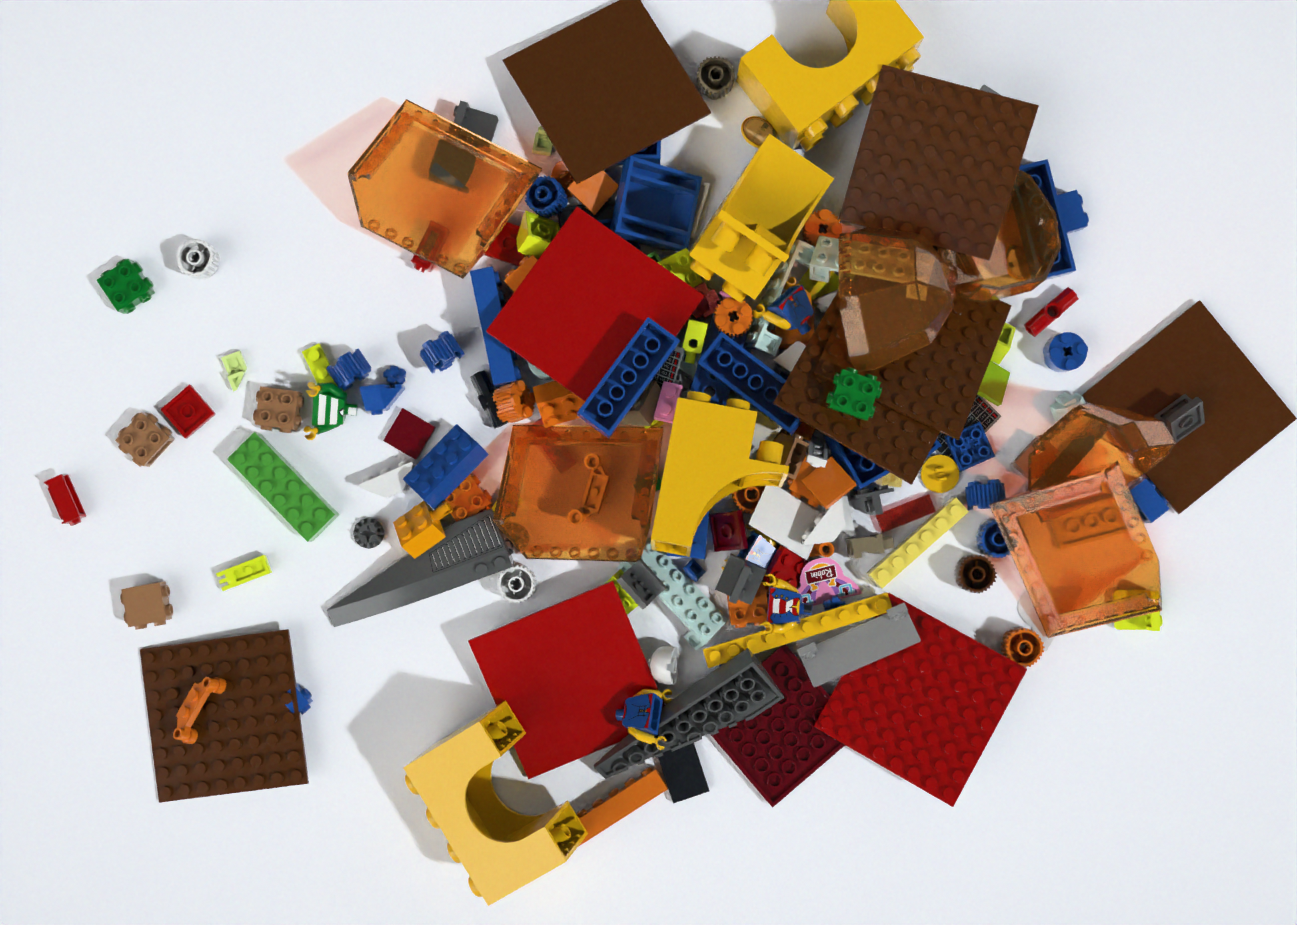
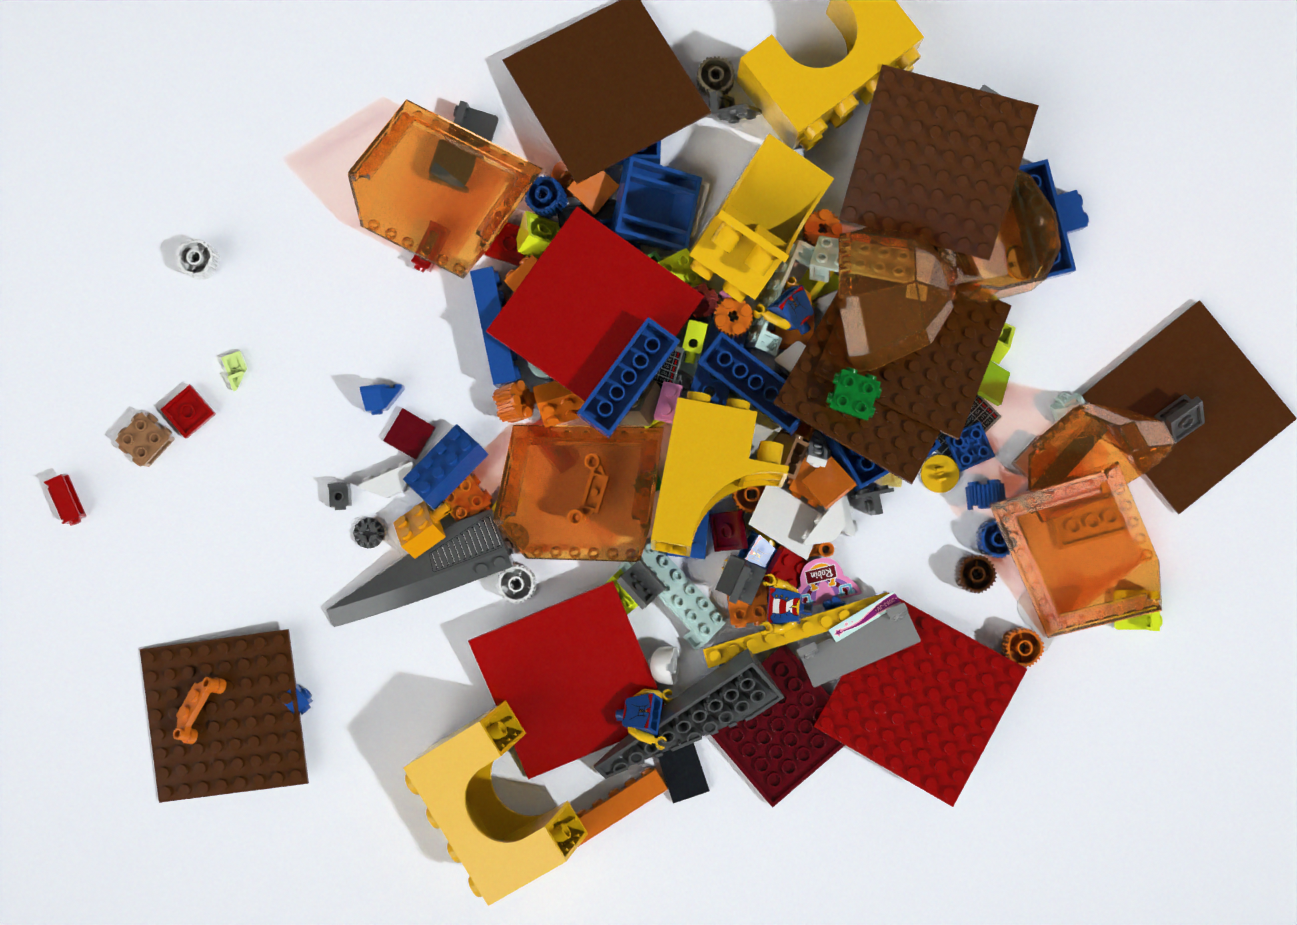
(126, 286): green brick -> none
(146, 605): medium nougat brick -> none
(245, 572): neon yellow hinge -> none
(278, 409): medium nougat brick -> none
(283, 487): bright green brick -> none
(318, 363): neon yellow plate -> none
(329, 408): torso -> none
(345, 490): none -> dark grey brick
(349, 369): blue brick -> none
(394, 375): blue plant -> none
(441, 352): blue brick -> none
(485, 392): black piece -> none
(542, 144): yellowish green slope -> none
(693, 570): blue slope -> none
(724, 108): none -> dark grey bracket
(755, 129): piece -> none
(864, 616): none -> sticker
(874, 544): dark tan hips -> none
(905, 513): clear red tile -> none
(917, 542): light yellow brick -> none
(1058, 304): red piece -> none
(1075, 349): blue brick -> none
(1148, 501): blue brick -> none

